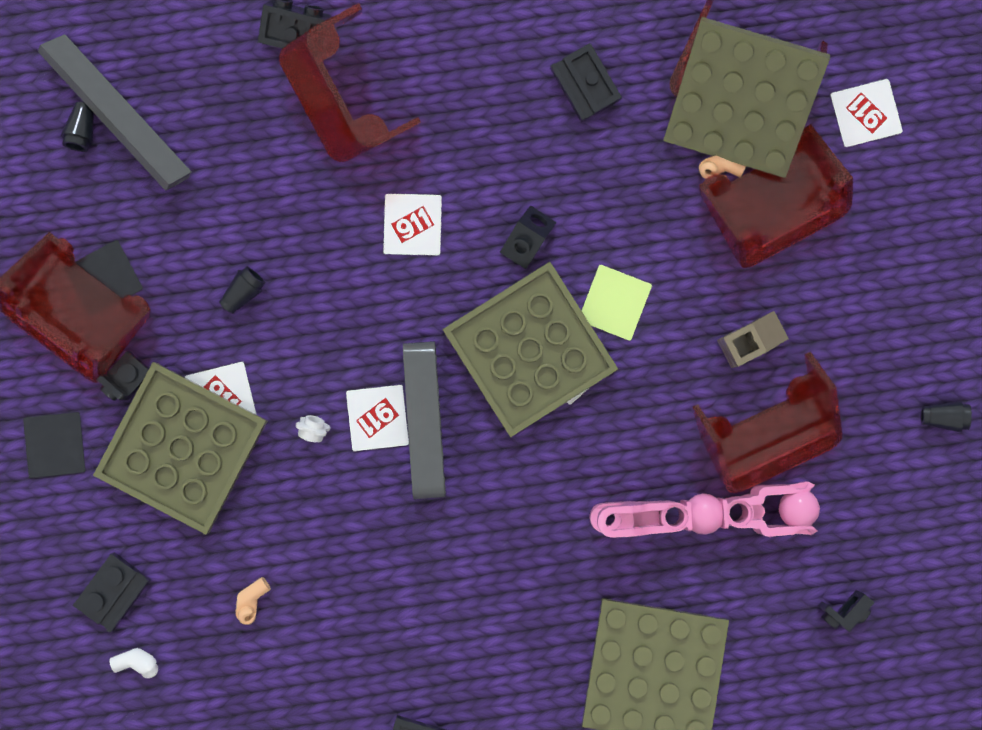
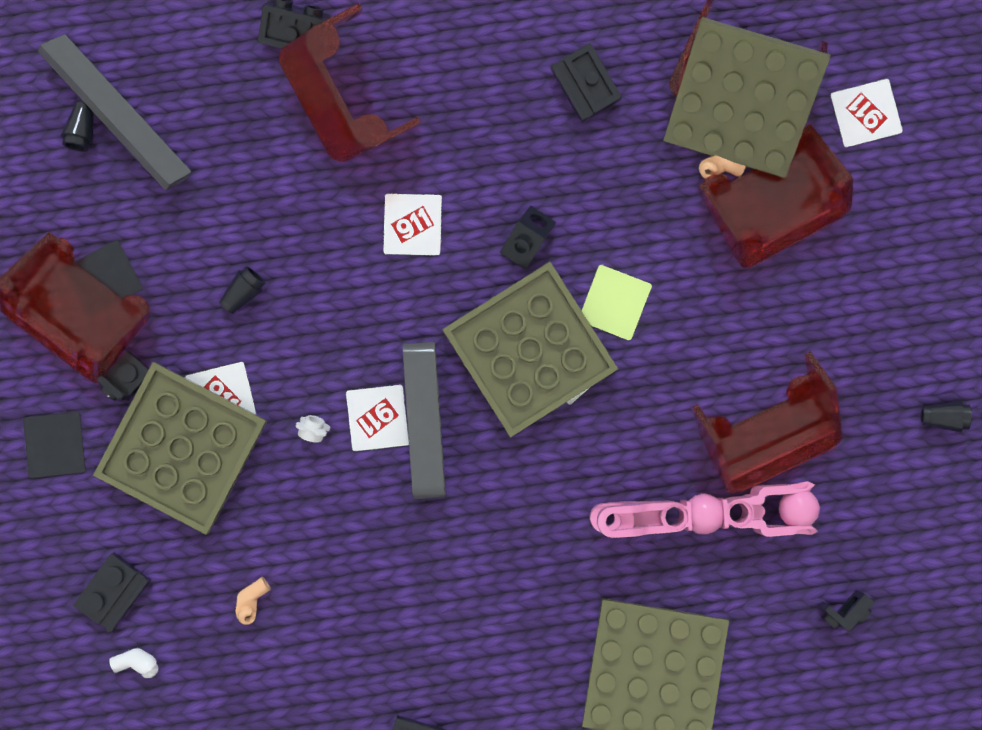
(752, 340): dark tan slope -> none

